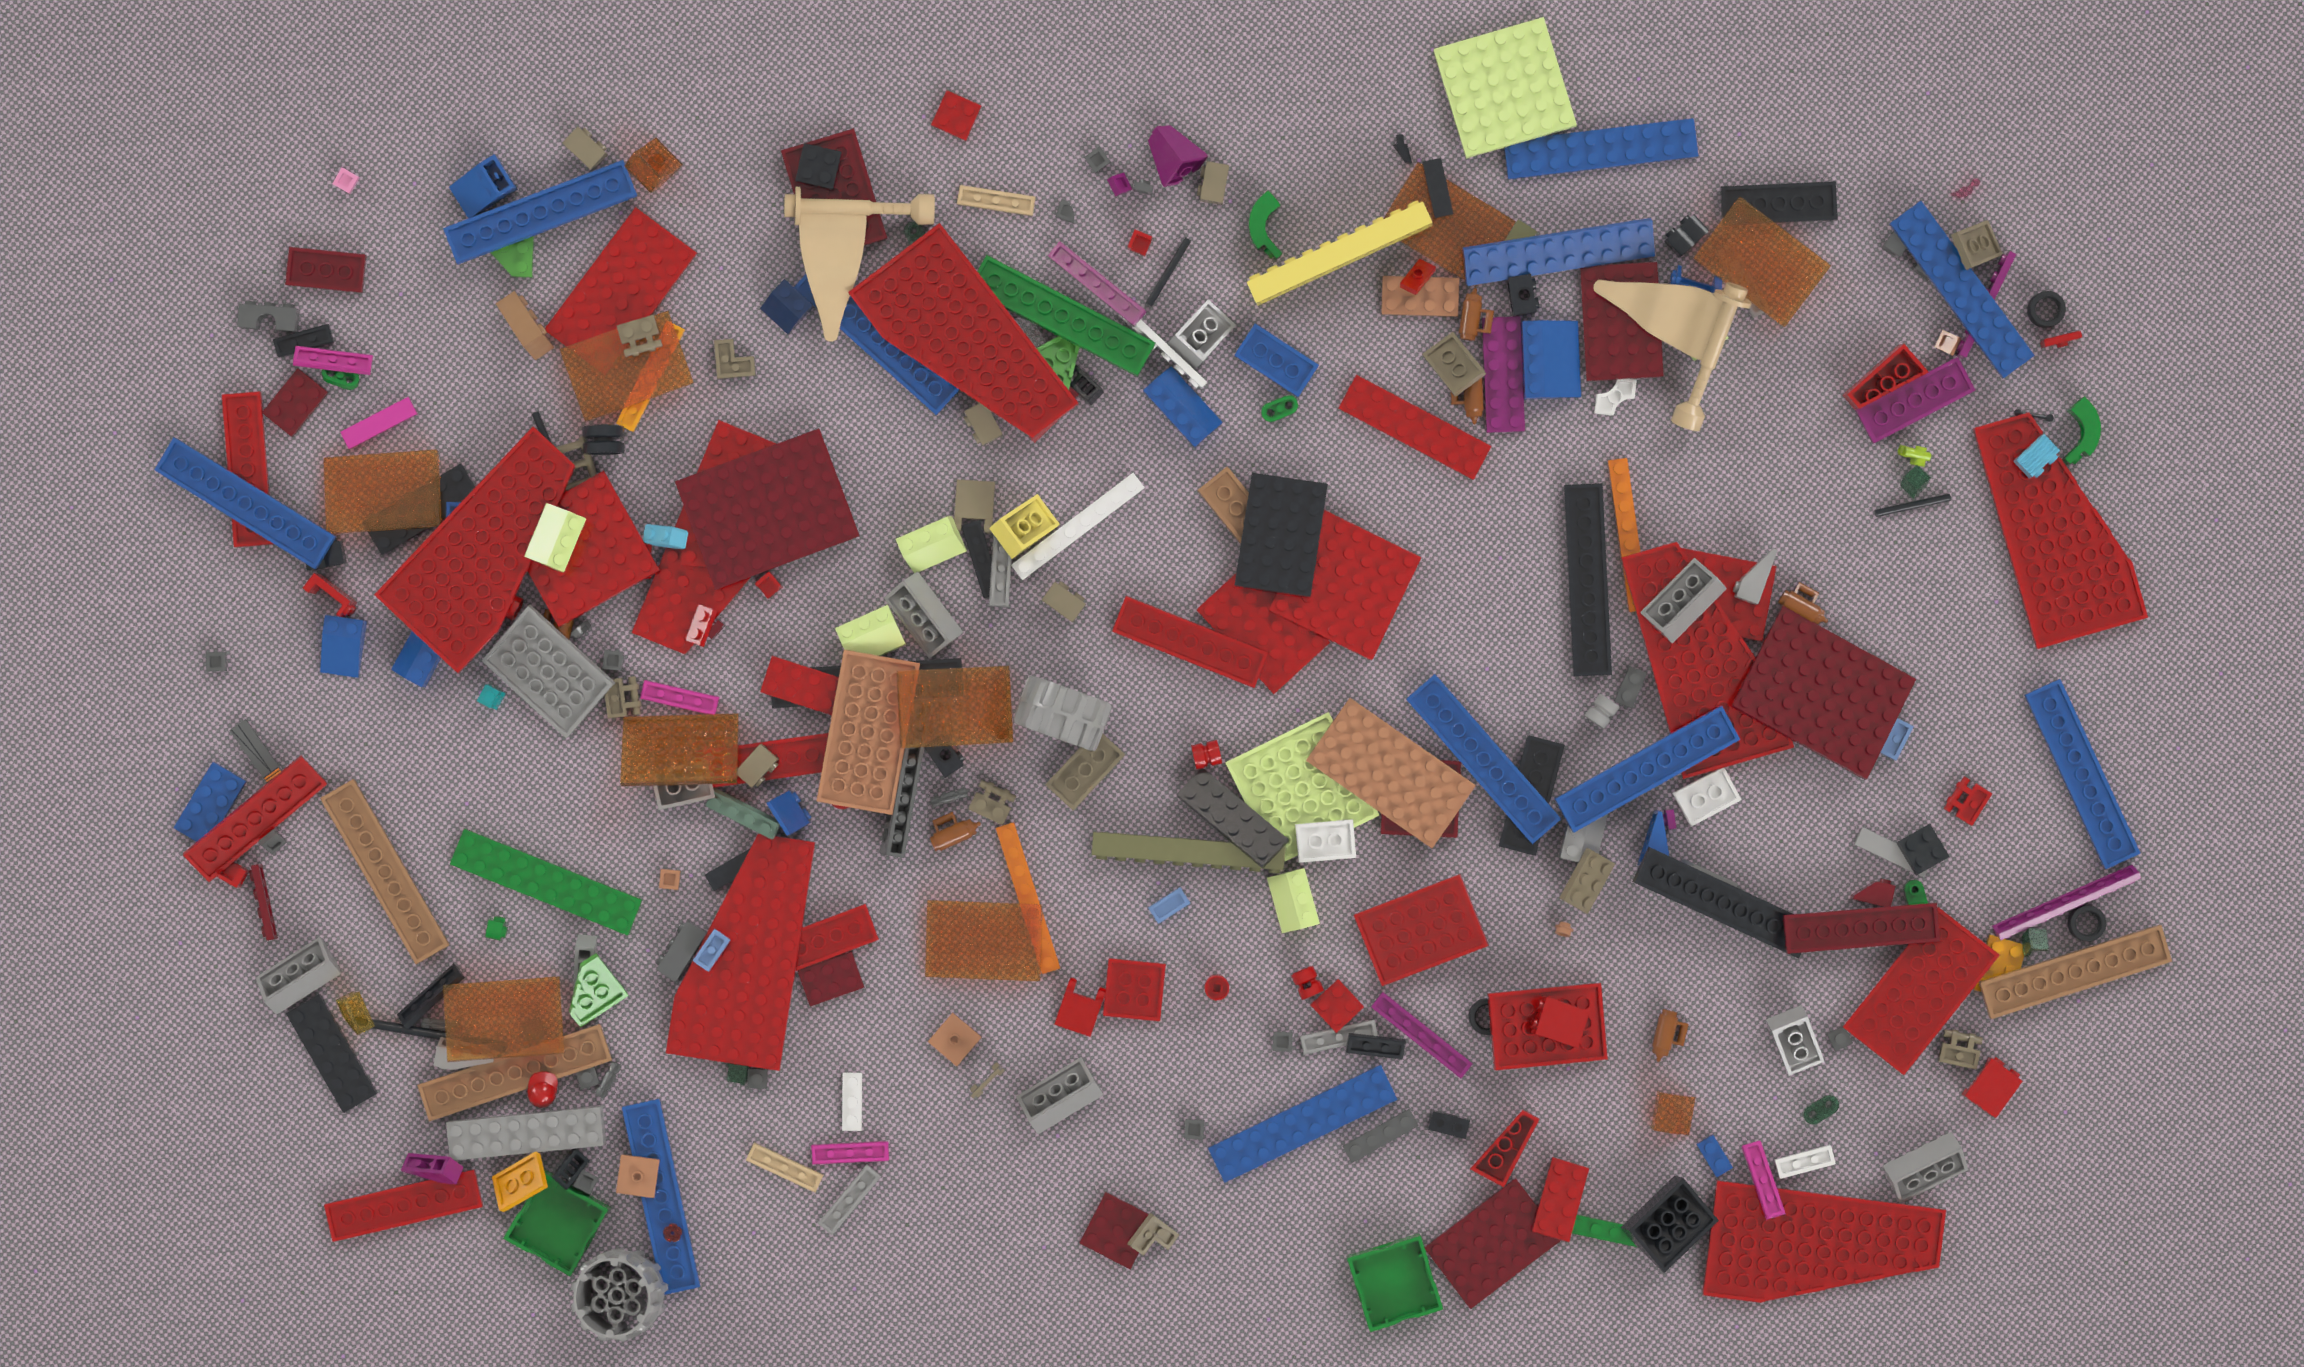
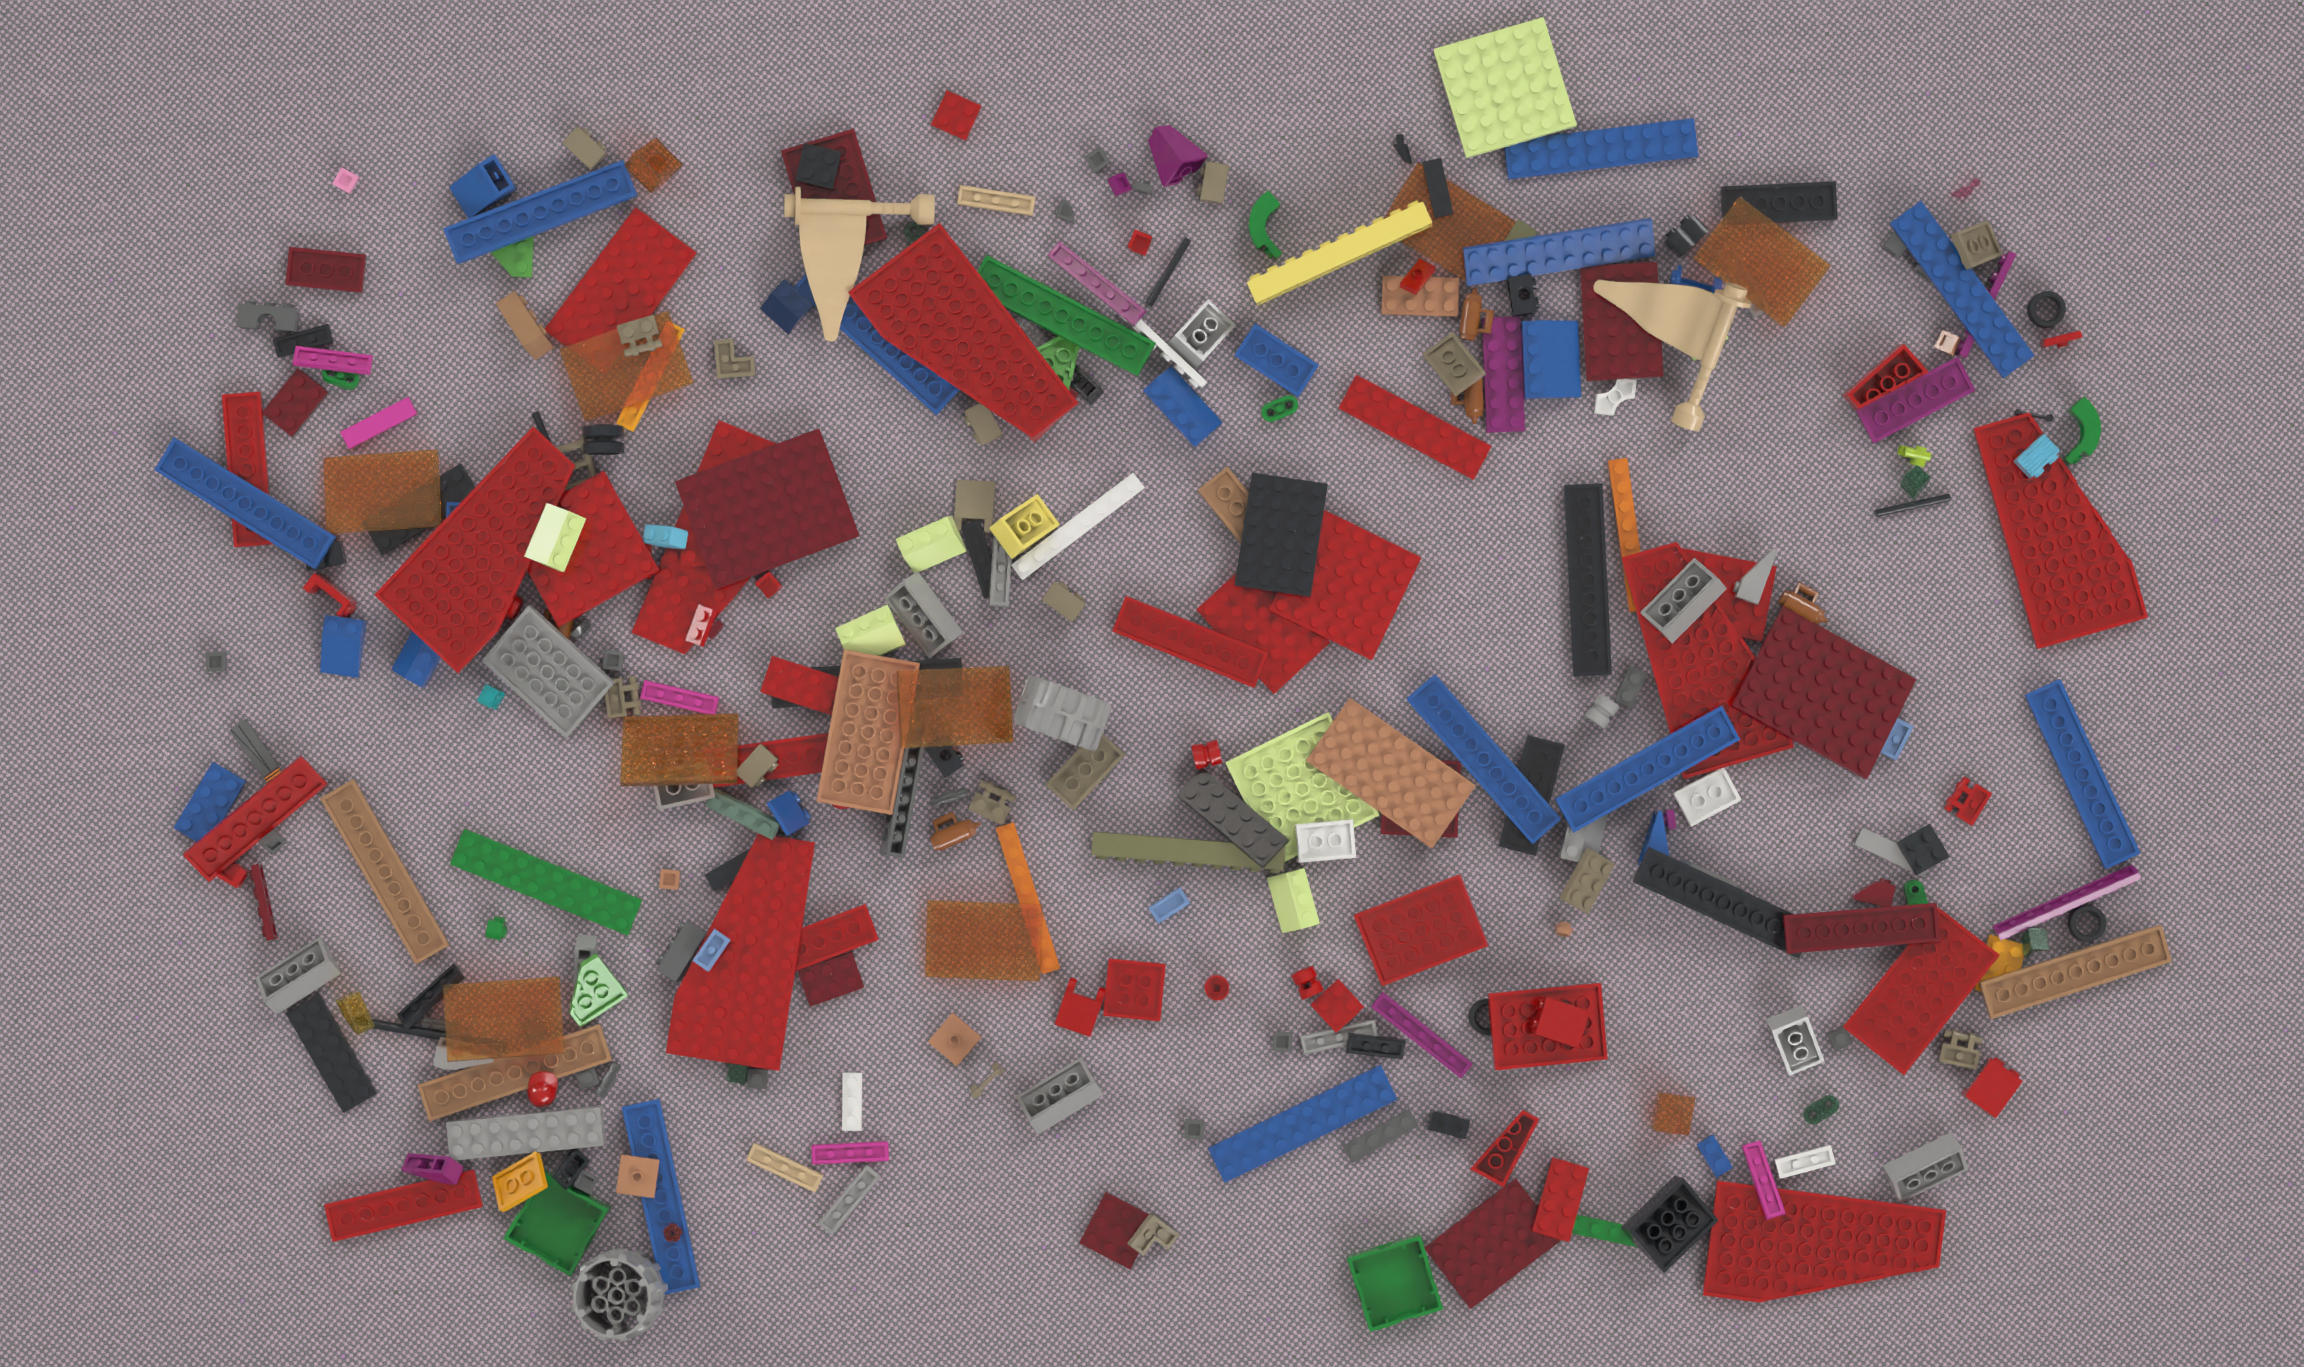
(1665, 1033): dark orange piece -> none

